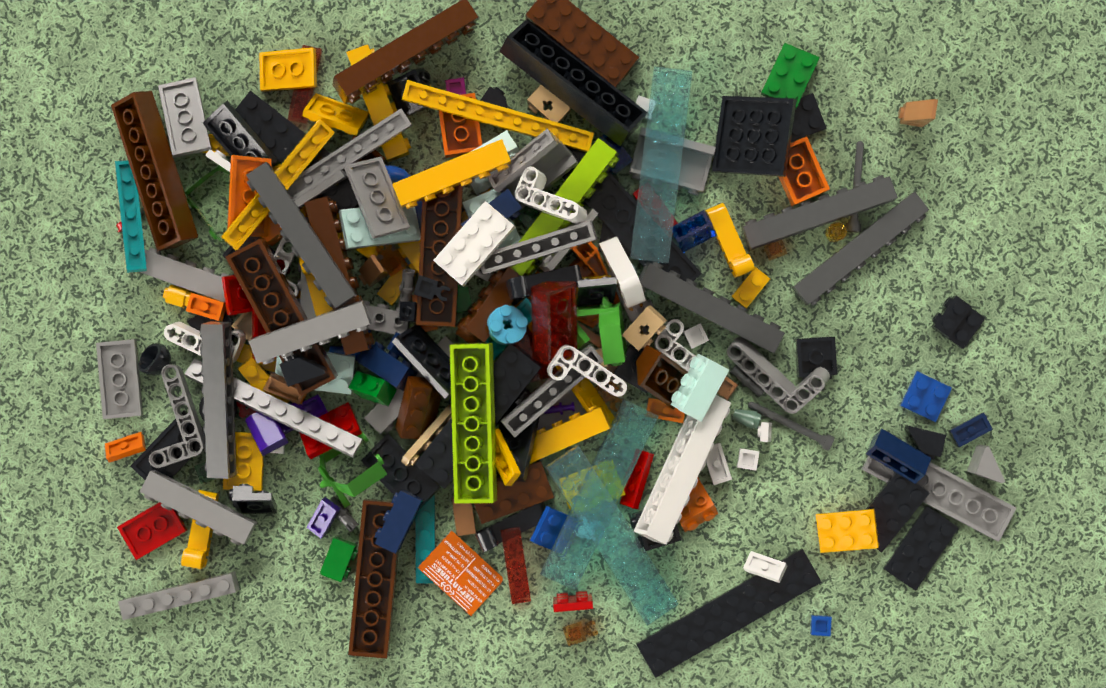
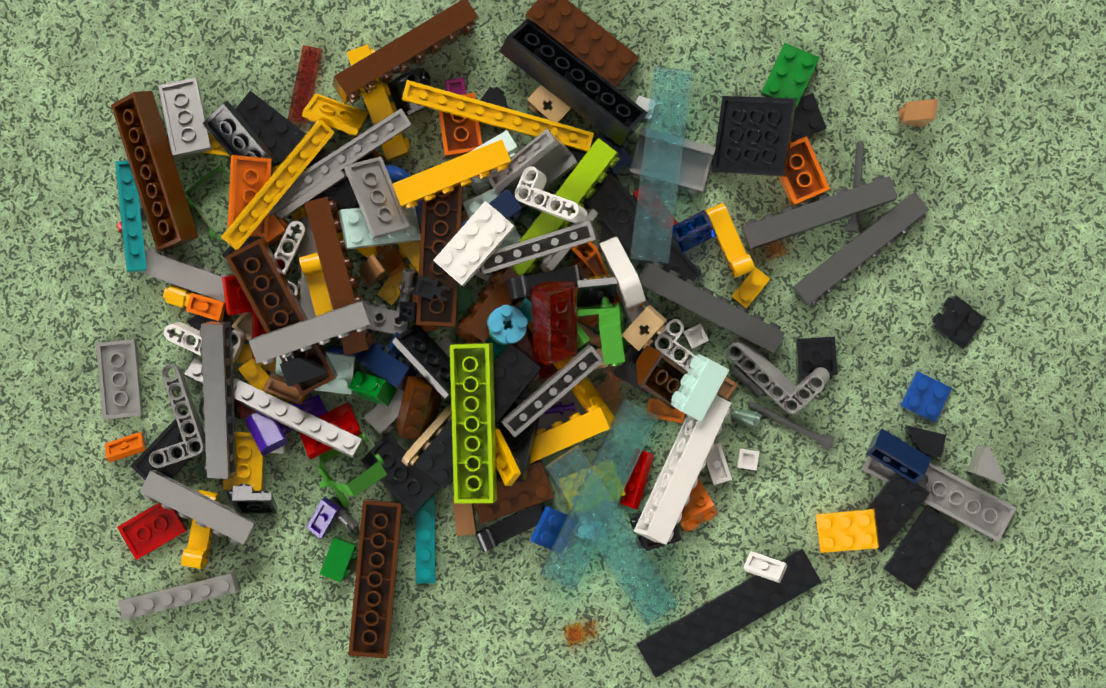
(154, 359): black hat -> none
(219, 158): white plate -> none
(288, 69): yellow plate -> none
(301, 235): dark grey brick -> none
(398, 521): dark blue brick -> none
(461, 573): orange sticker -> none
(515, 565): clear red tile -> none
(566, 602): red plate -> none
(589, 373): white beam -> none
(765, 431): white plate -> none
(820, 625): blue plate -> none
(839, 232): clear yellow wheel -> none
(970, 429): dark blue plate -> none

